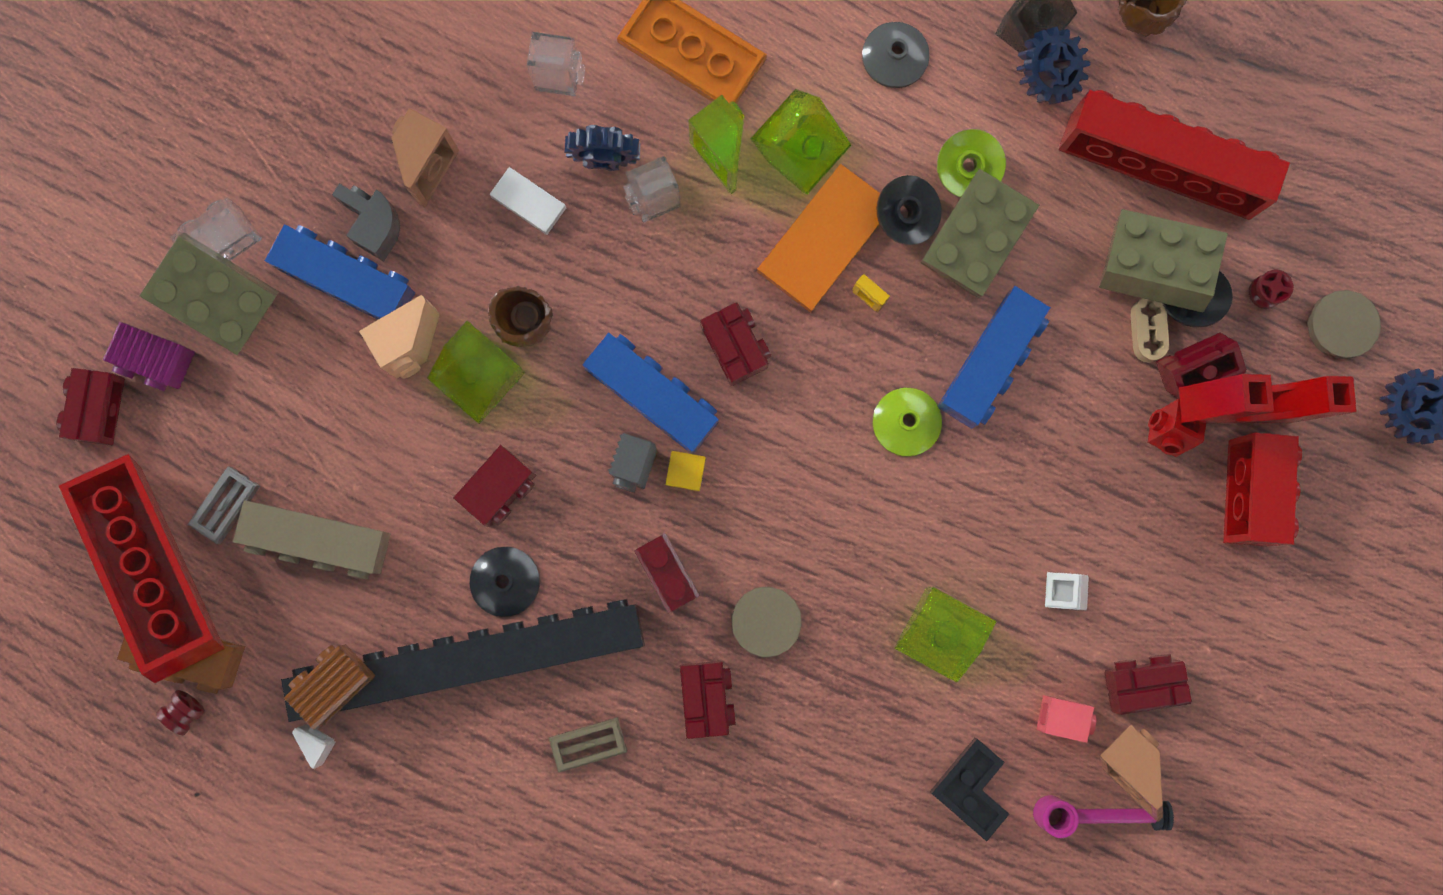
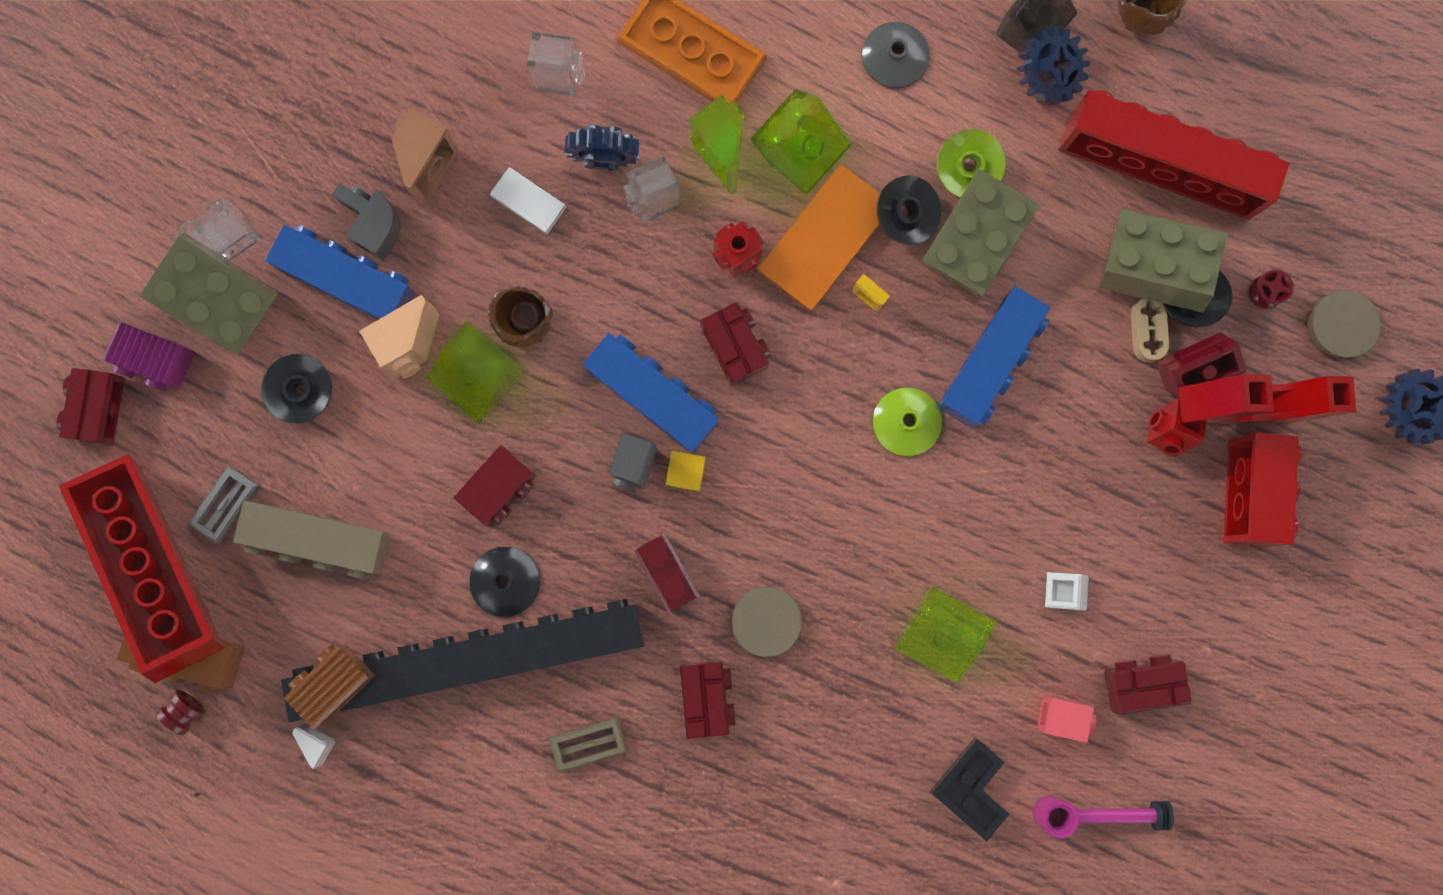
(281, 383): none -> black dish
(738, 260): none -> red brick
(1136, 768): nougat slope -> none

